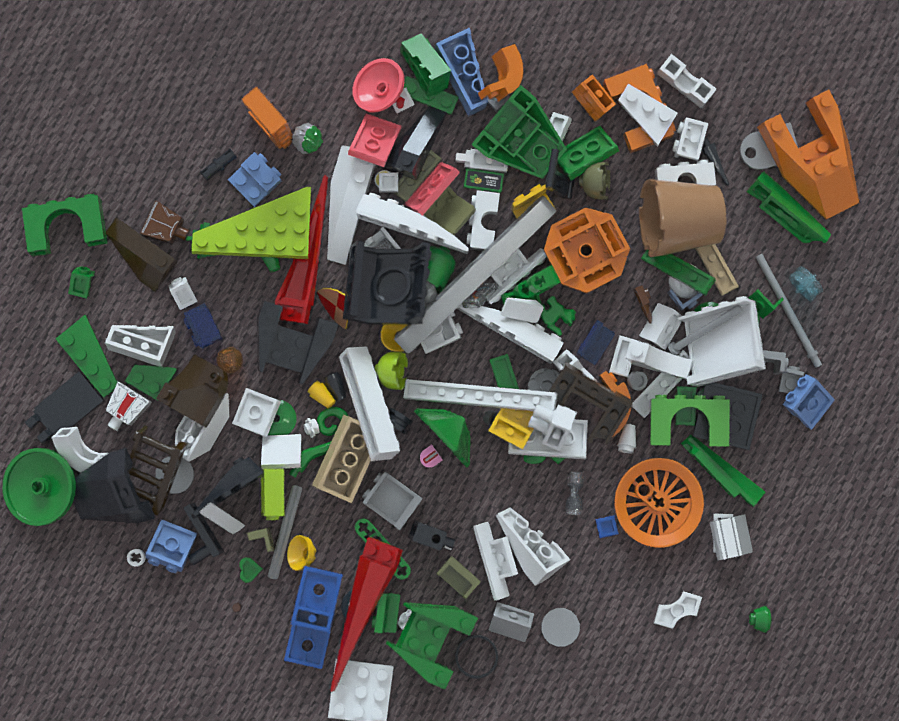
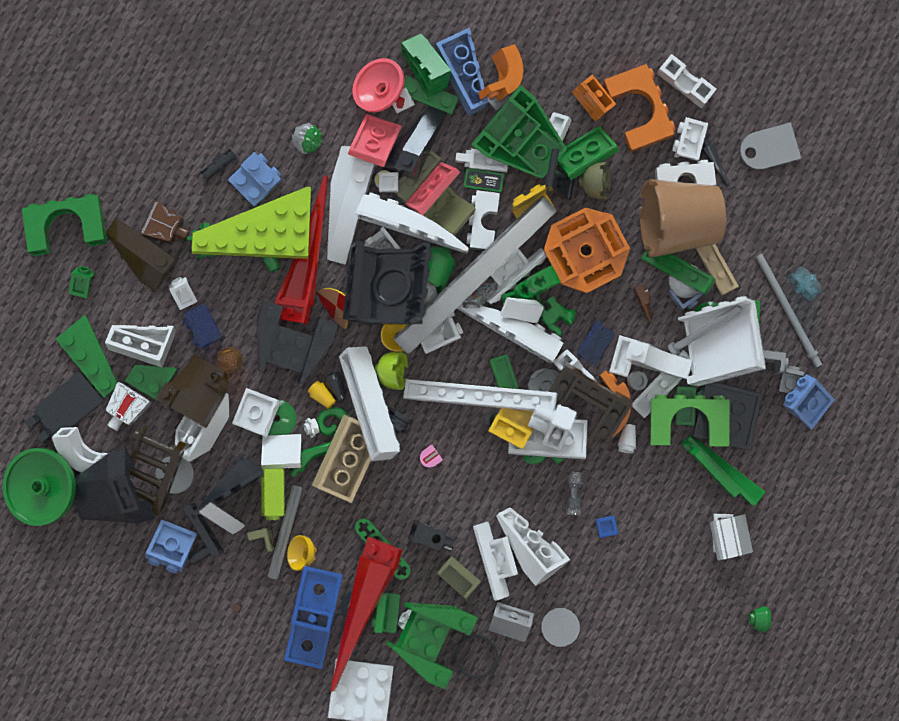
(135, 563): white bush -> none
(250, 569): green tile -> none
(268, 118): orange arch -> none
(391, 500): light grey panel -> none
(450, 429): green wedge -> none
(648, 113): white wing -> none
(663, 326): white panel -> none
(669, 614): white tile -> none
(683, 523): orange piece -> none
(763, 305): green bracket -> none
(787, 210): green wedge -> none
(820, 169): orange wedge -> none

